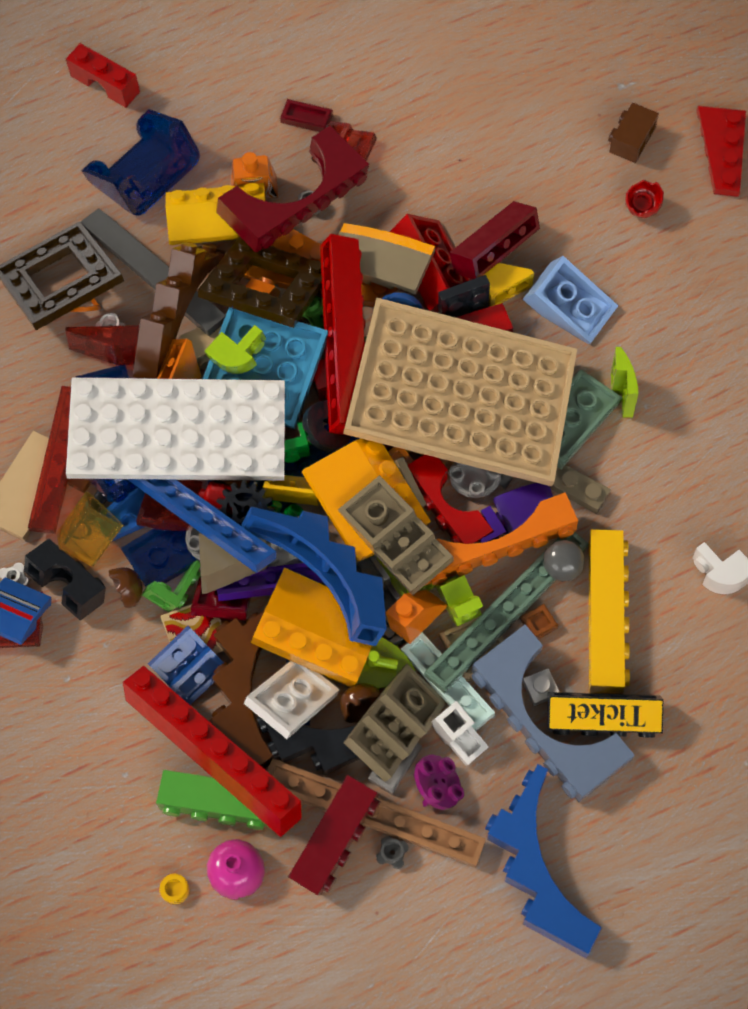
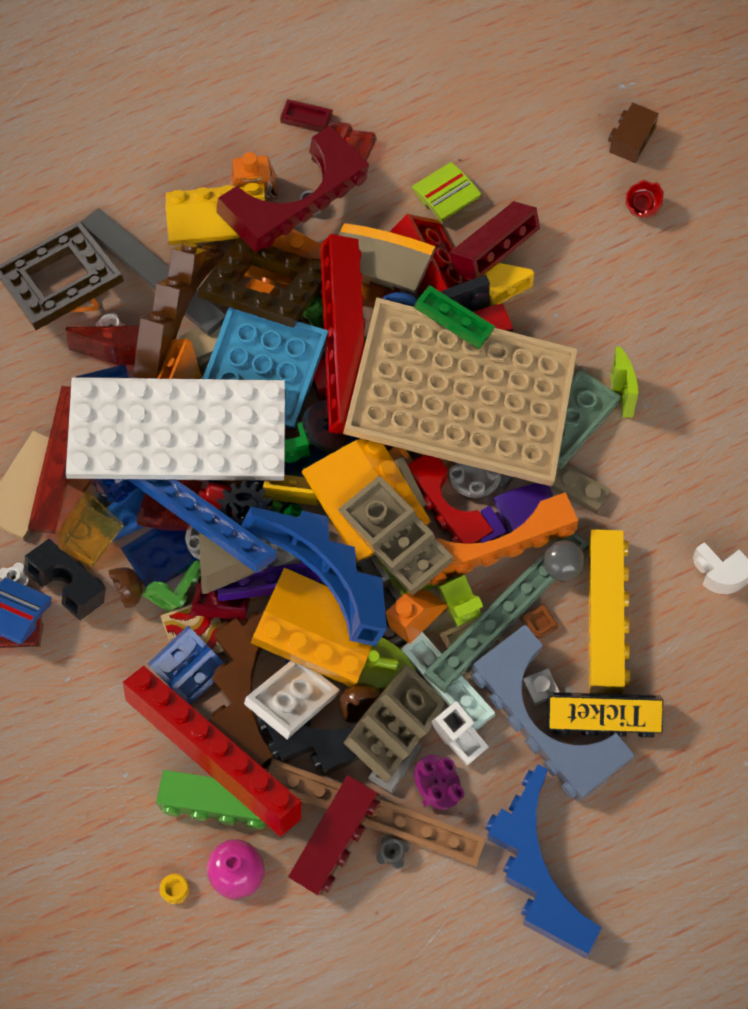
(91, 66): red arch -> none
(150, 166): clear blue windscreen -> none
(236, 357): lime brick -> none
(446, 191): none -> lime slope
(454, 317): none -> green plate
(570, 300): light blue slope -> none
(724, 144): red wing -> none

